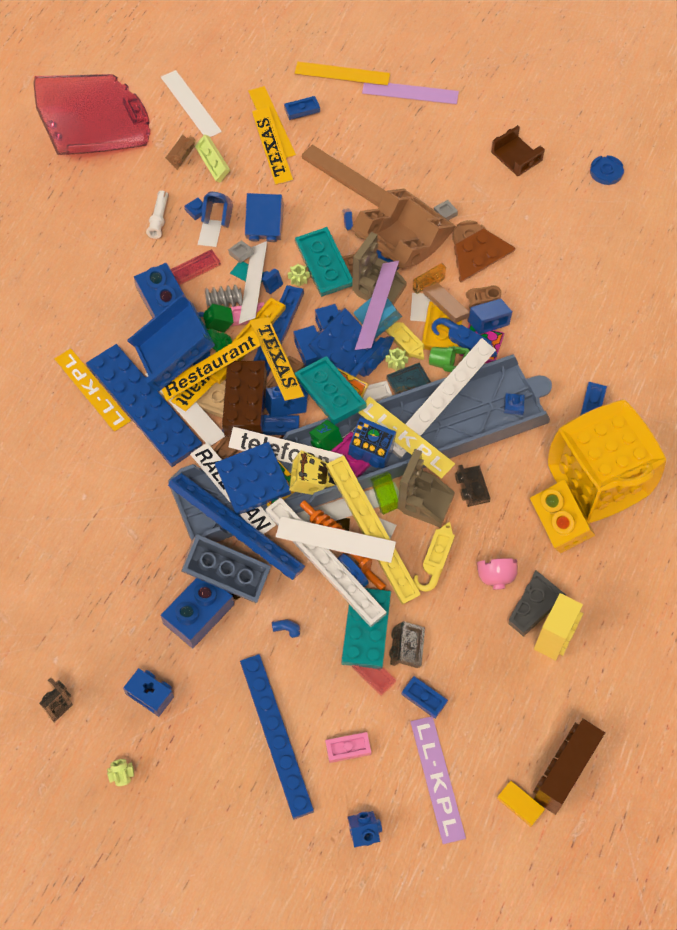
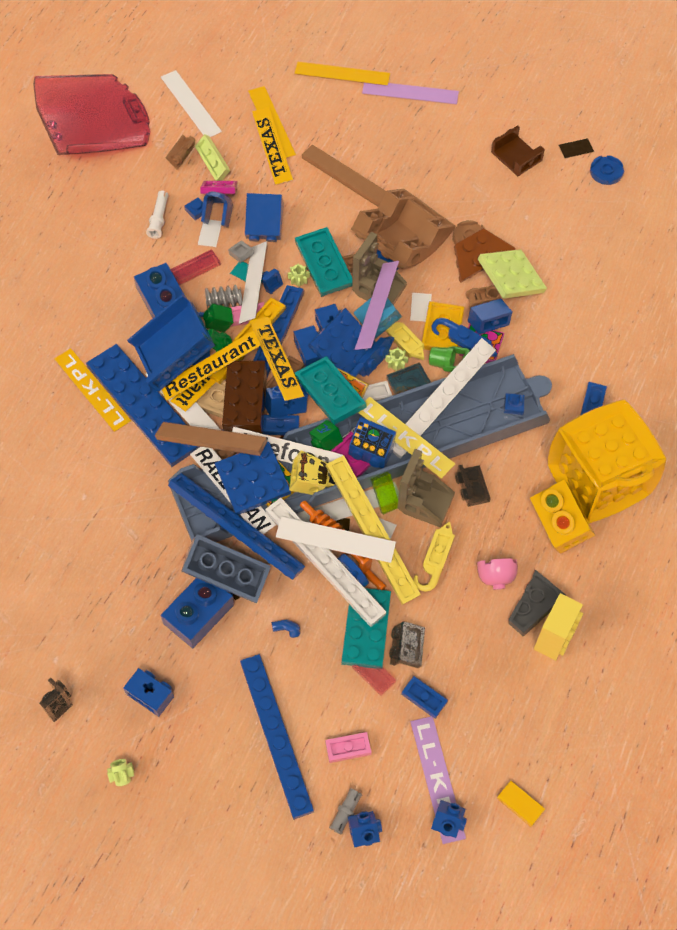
(211, 438): none -> medium nougat tile
(223, 187): none -> dark pink tile
(302, 107): blue plate -> none
(345, 810): none -> light grey pin
(348, 223): blue tile -> none
(429, 278): clear yellow plate -> none
(446, 209): light grey plate -> none
(446, 302): medium nougat tile -> none
(449, 819): none -> blue brick
(512, 273): none -> yellowish green plate
(571, 761): reddish brown brick -> none
(576, 148): none -> dark brown sticker

